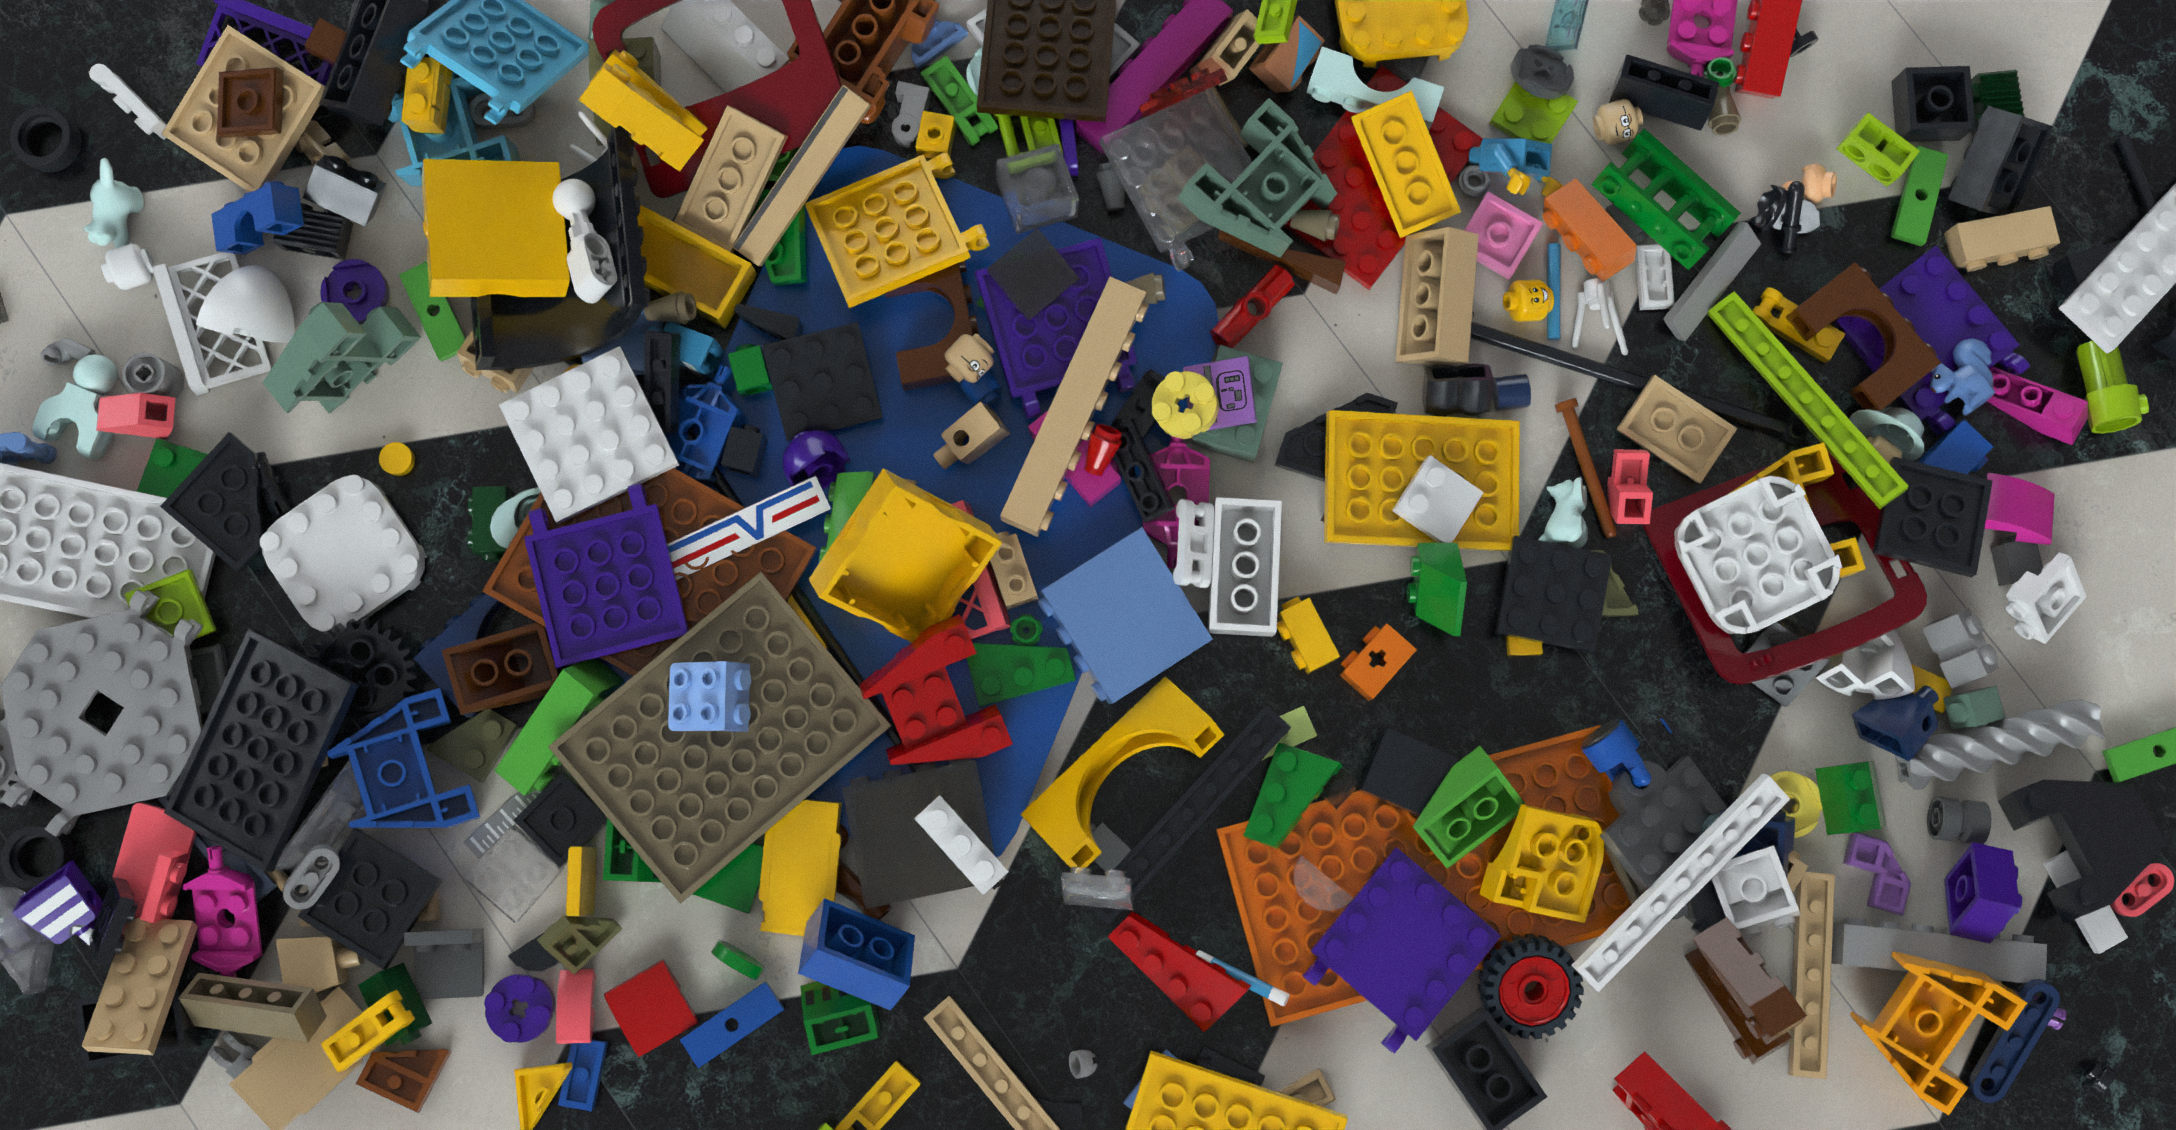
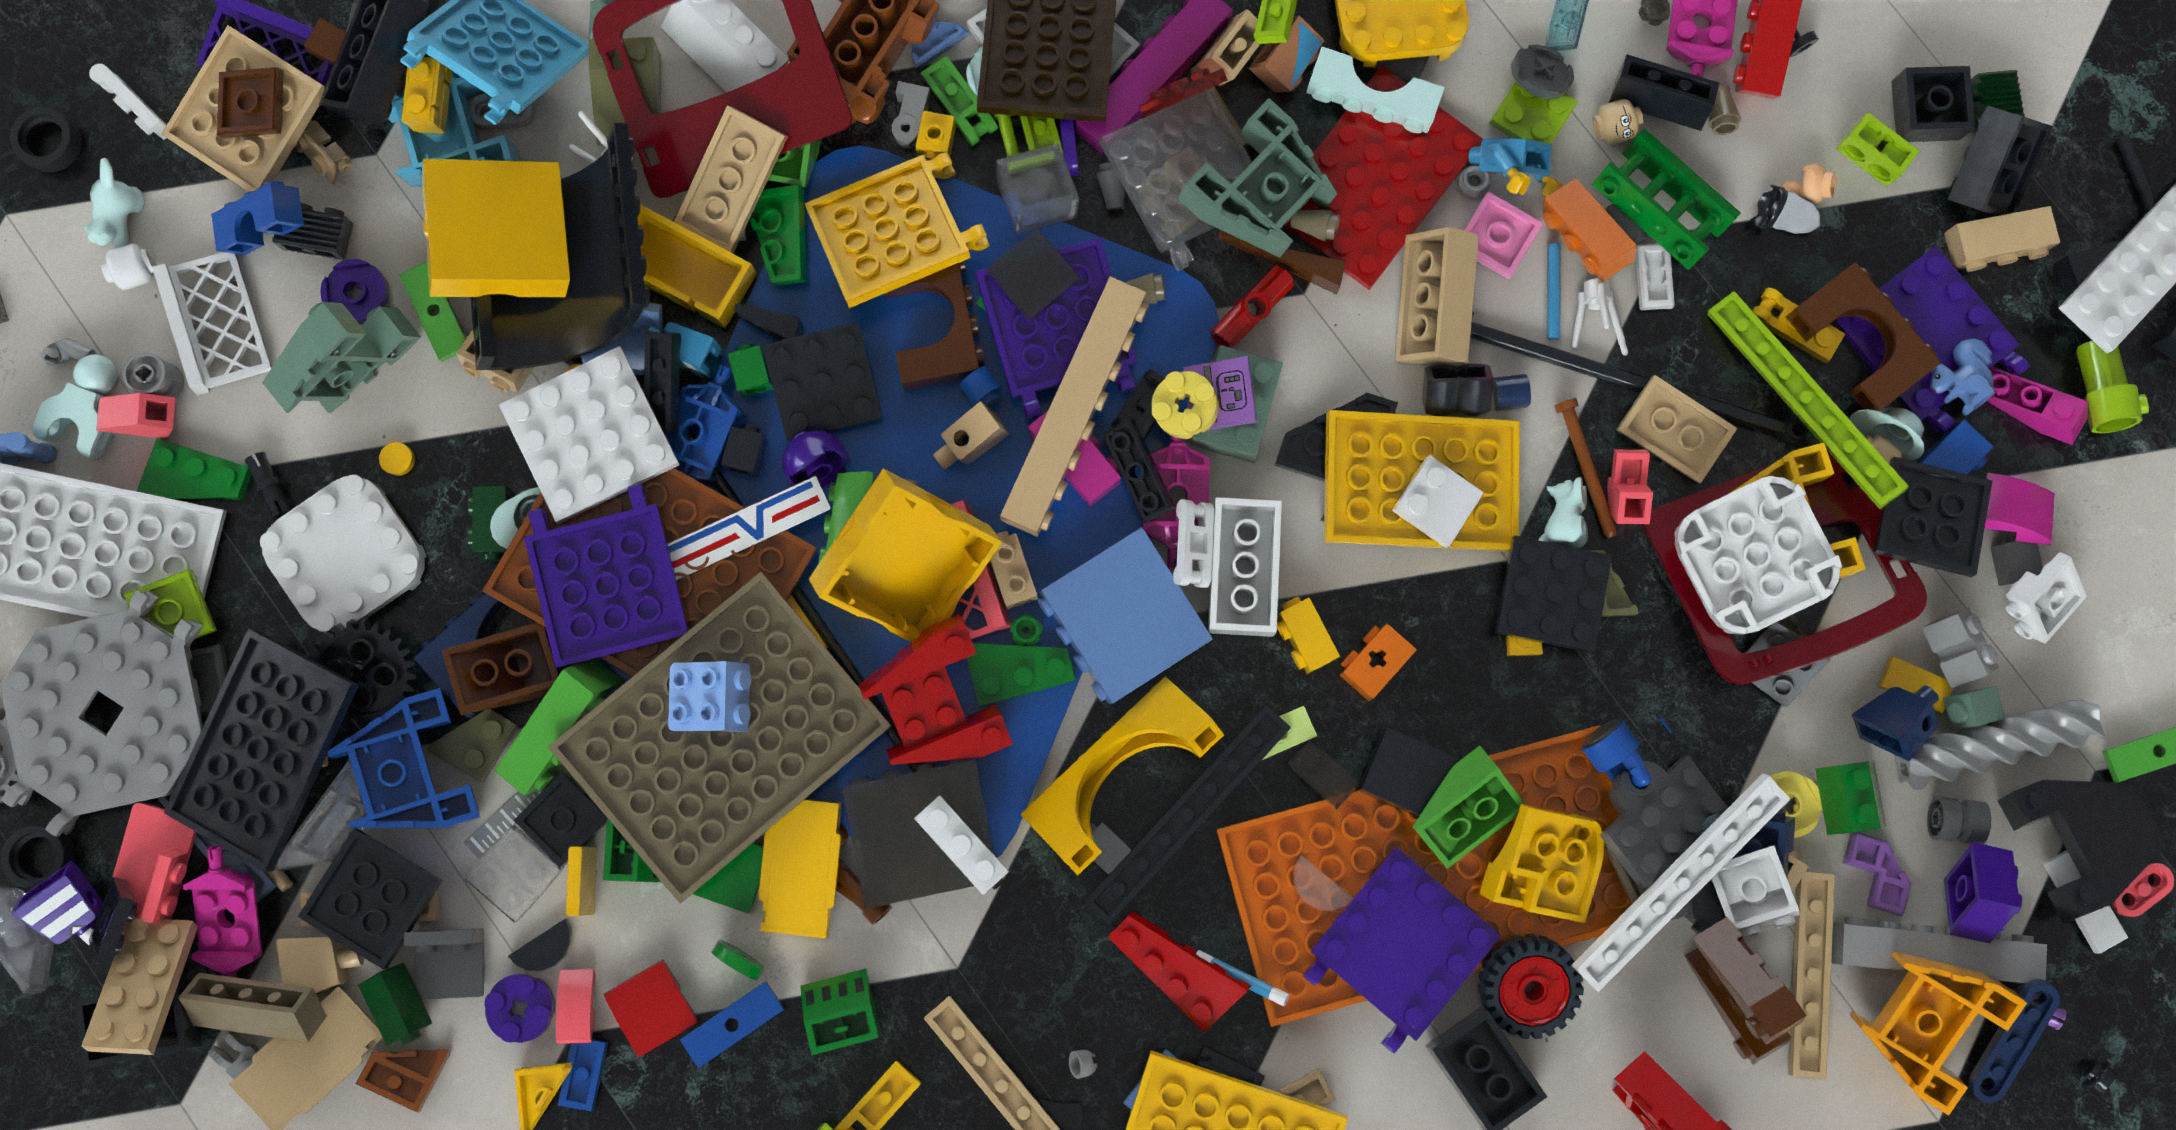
(223, 502): black plate -> none
(249, 304): white brick -> none
(312, 875): light grey plate -> none
(344, 189): brick -> none
(366, 1031): yellow plate -> none
(578, 939): olive wing -> none
(590, 255): white beam -> none
(643, 108): yellow wedge -> none
(672, 308): dark tan cone -> none
(802, 175): tan tile -> none
(857, 954): blue brick -> none
(969, 358): tan head -> none
(1096, 890): clear slope -> none
(1102, 447): red cone -> none
(1287, 791): green wing -> none
(1405, 164): yellow plate -> none
(1438, 585): green slope -> none
(1528, 300): yellow head -> none
(1712, 281): light grey tile -> none
(1721, 66): green plate -> none
(1793, 211): black piece -> none
(1872, 668): white brick -> none
(1925, 180): bright green tile -> none

